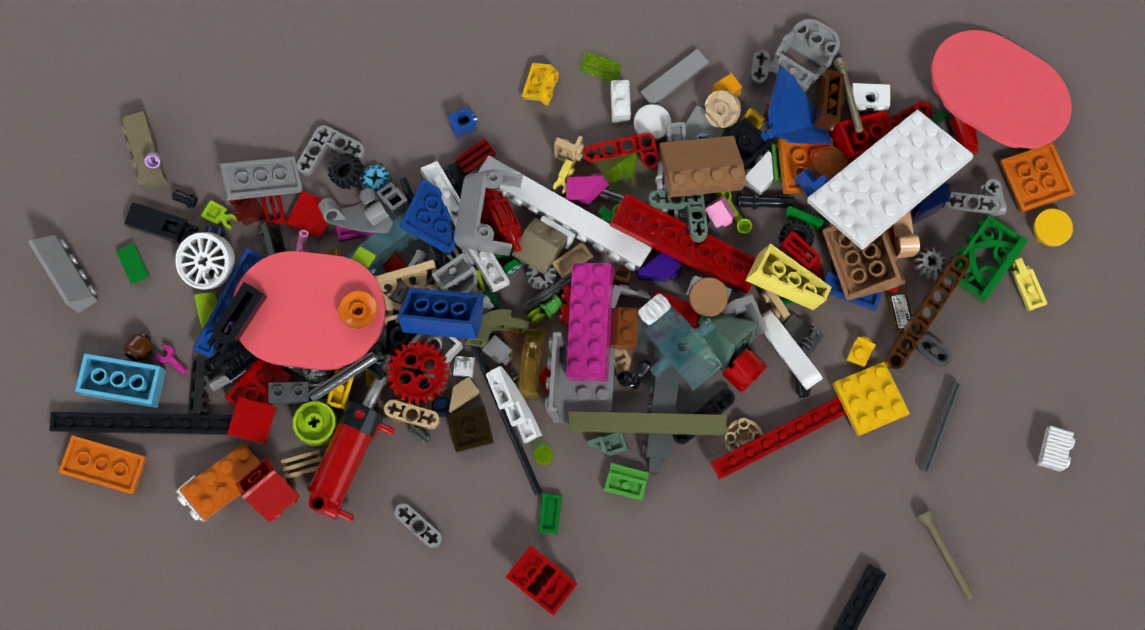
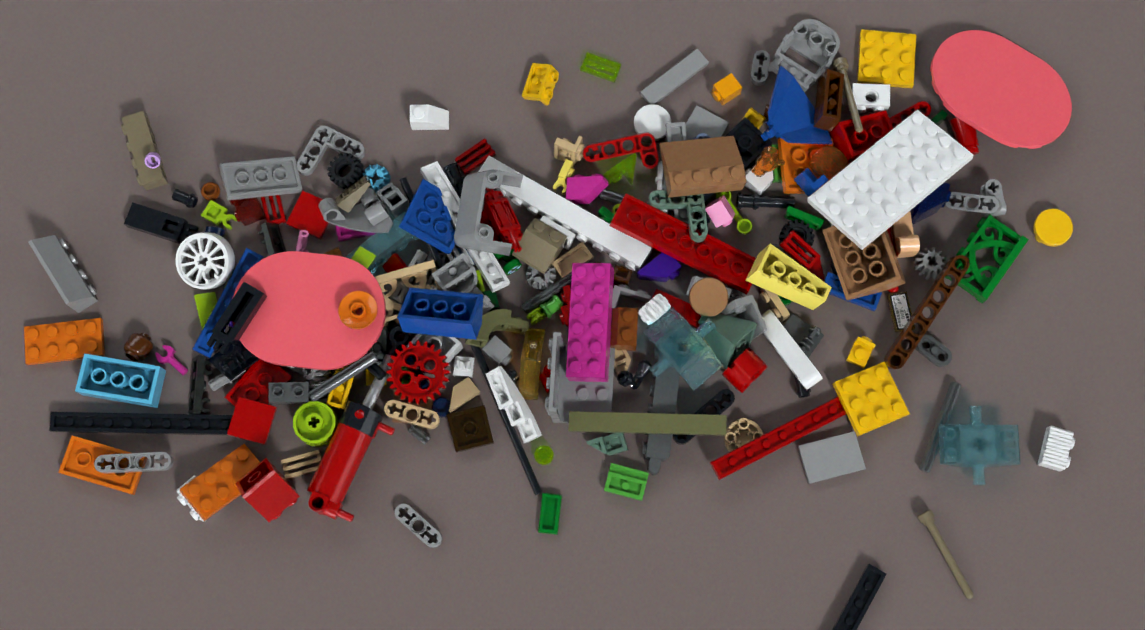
(63, 341): none -> orange plate
(133, 264): green tile -> none
(133, 462): none -> light grey beam
(210, 191): none -> dark orange plate
(350, 196): none -> dark tan slope
(428, 117): none -> white slope
(456, 117): blue brick -> none
(541, 580): red bracket -> none
(620, 101): white brick -> none
(722, 108): tan tile -> none
(767, 161): none -> clear orange animal
(831, 457): none -> light grey tile
(886, 58): none -> yellow plate
(997, 445): none -> clear light blue slope
(1028, 285): light yellow hinge -> none
(1036, 177): orange plate -> none

